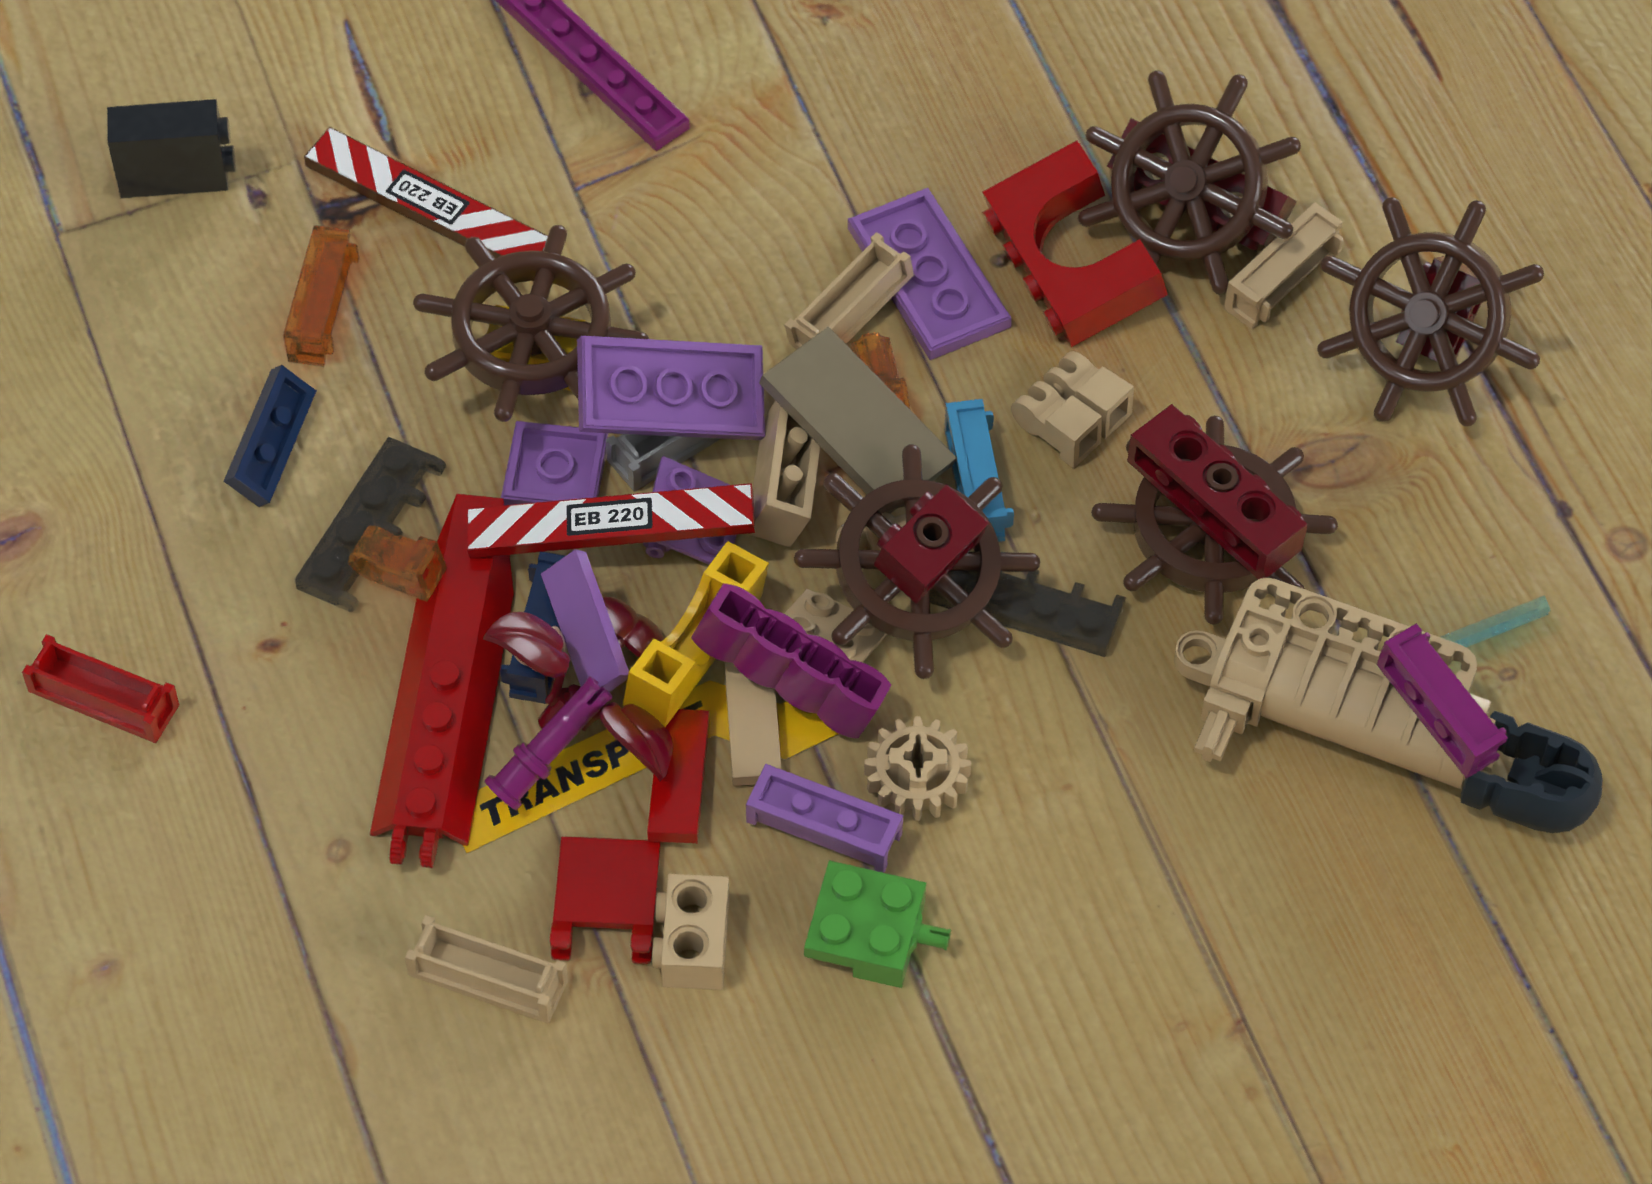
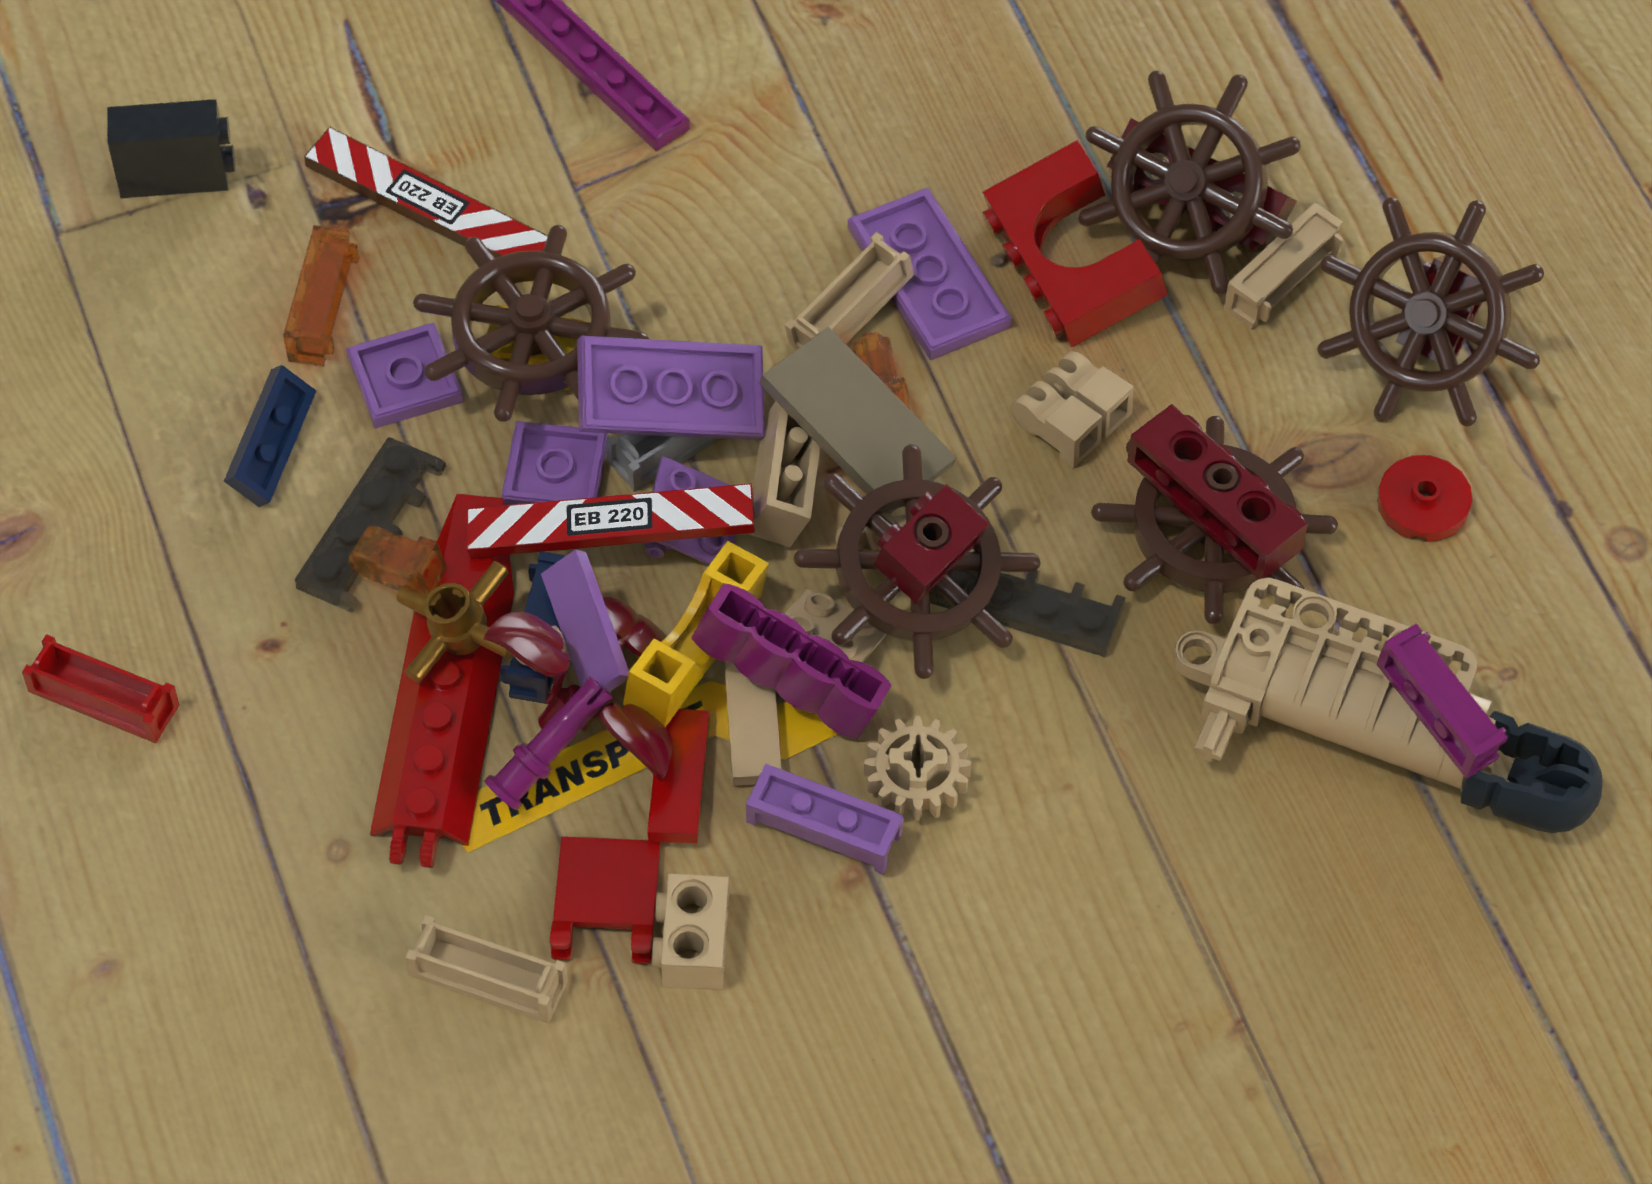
(394, 378): none -> medium lavender tile
(453, 619): none -> pearl gold bar
(870, 923): bright green plate -> none
(970, 441): dark azure container -> none
(1420, 515): none -> red plate
(1499, 622): clear light blue tile -> none

